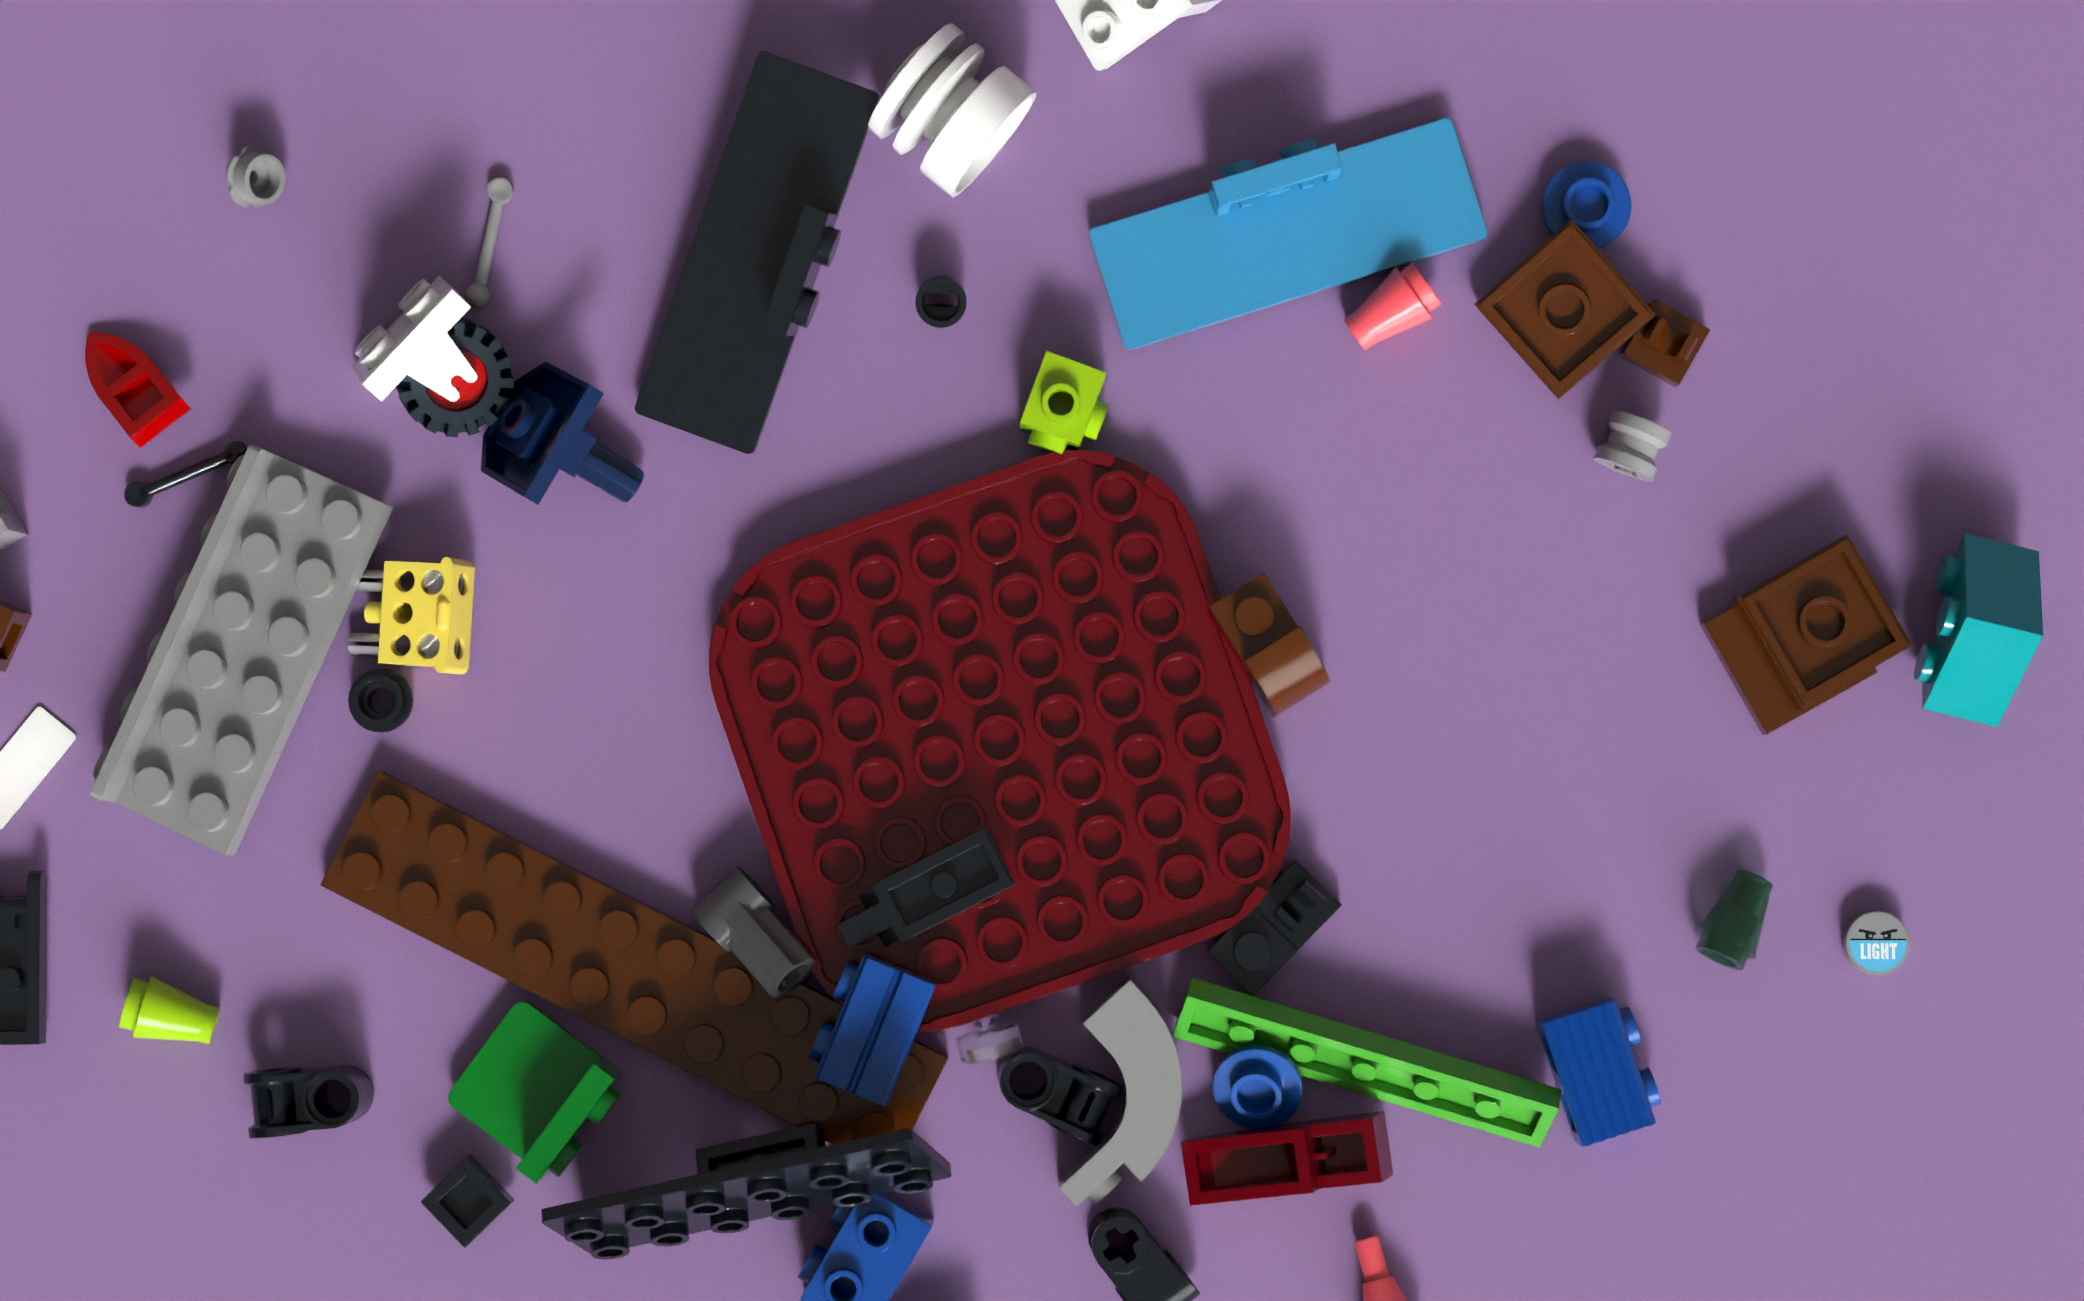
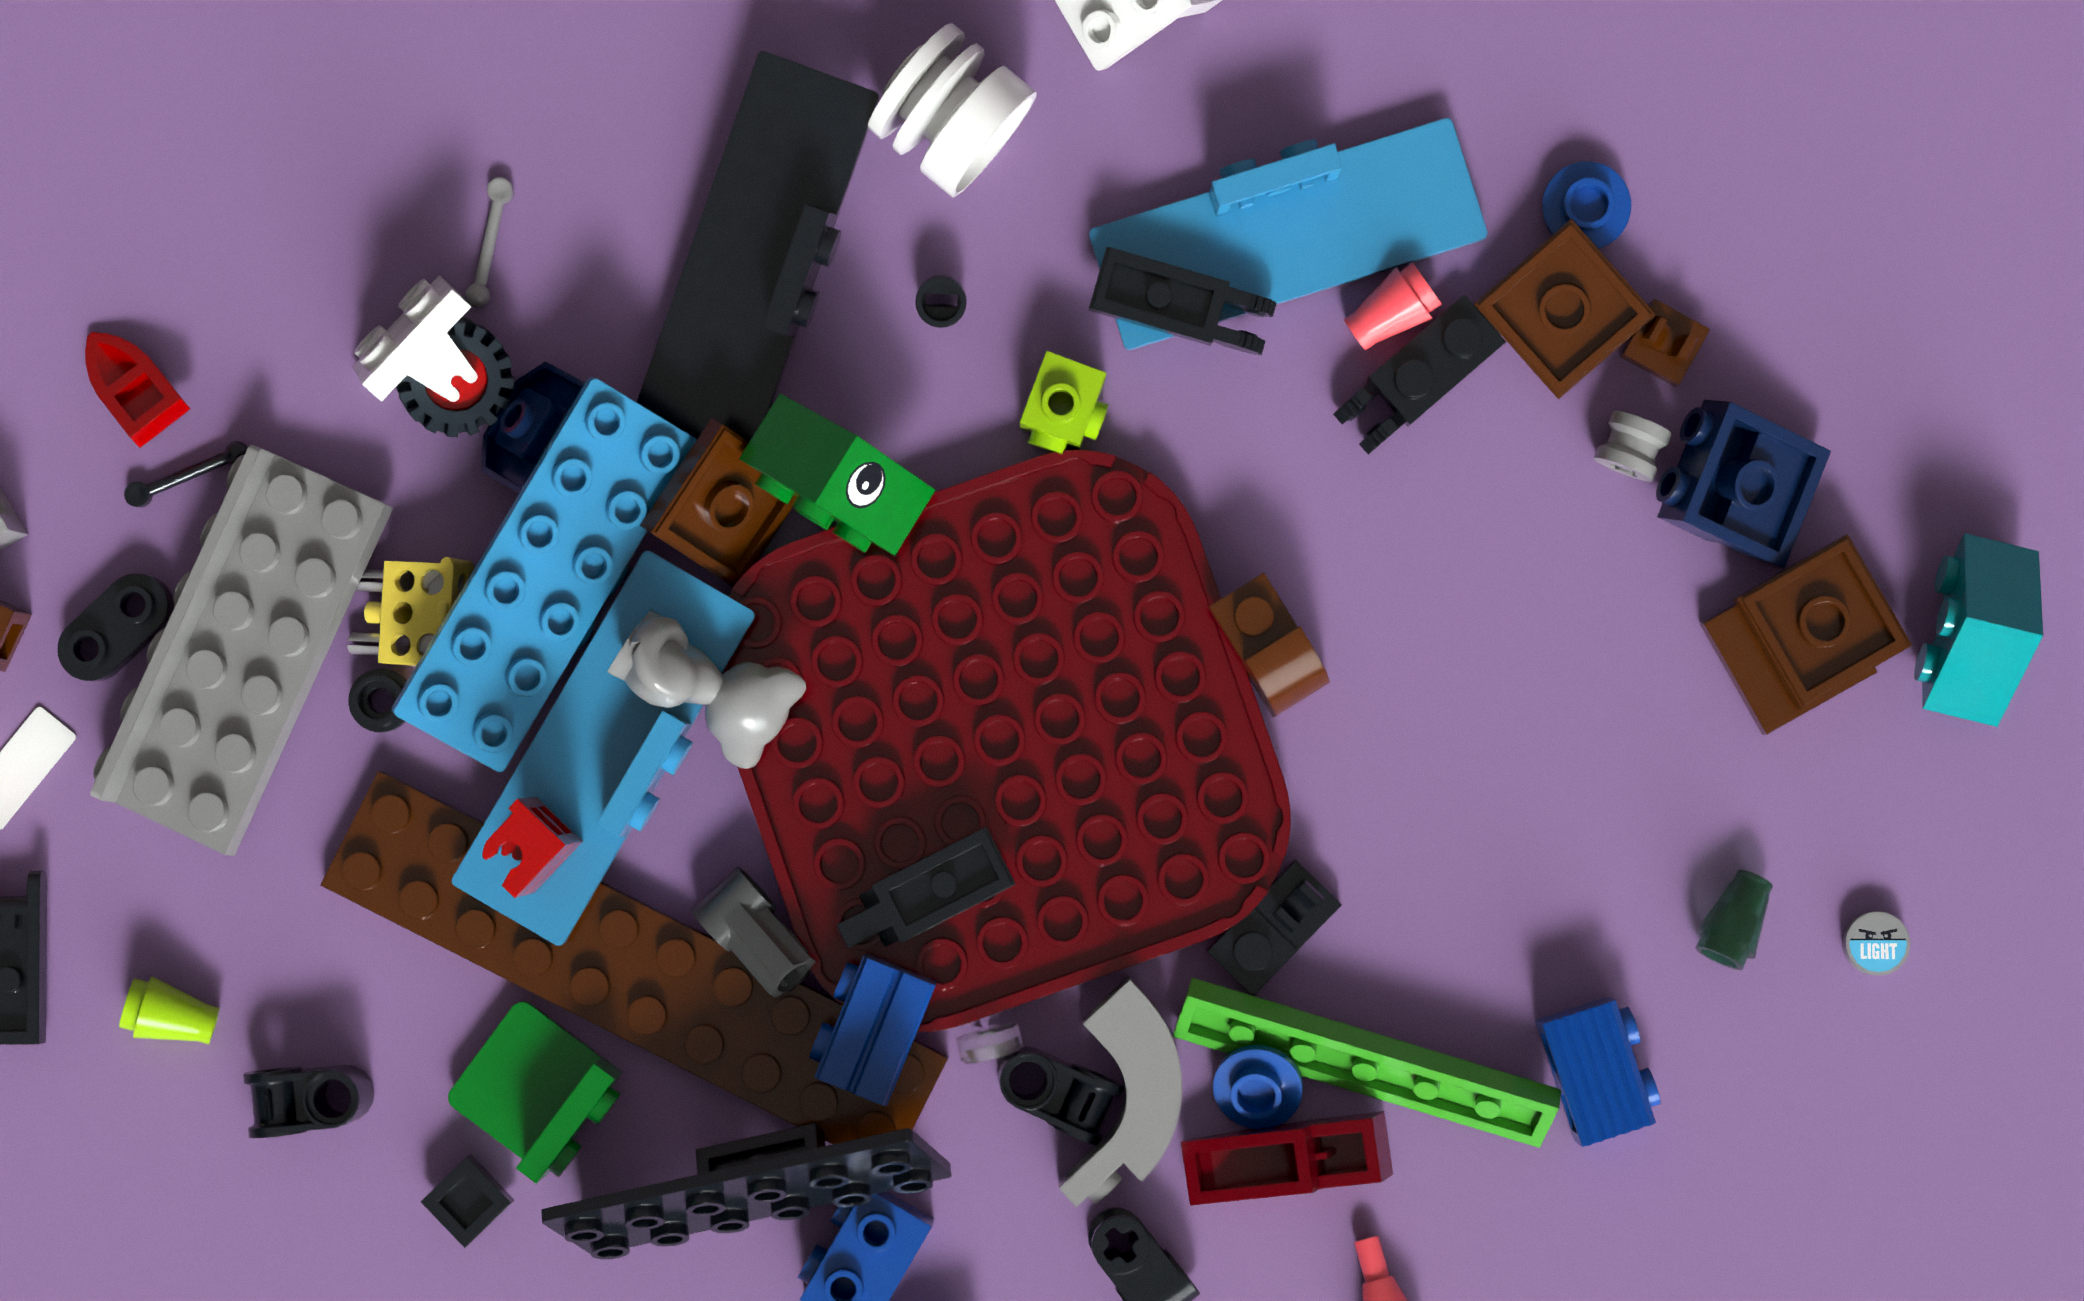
(114, 629): none -> black plate
(266, 179): light grey plate -> none
(534, 838): none -> red hinge
(543, 576): none -> dark azure bracket
(604, 750): none -> dark azure bracket
(715, 508): none -> reddish brown tile
(742, 705): none -> light grey animal
(835, 477): none -> green brick
(1174, 300): none -> black hinge
(1425, 369): none -> black hinge
(1741, 481): none -> dark blue plate

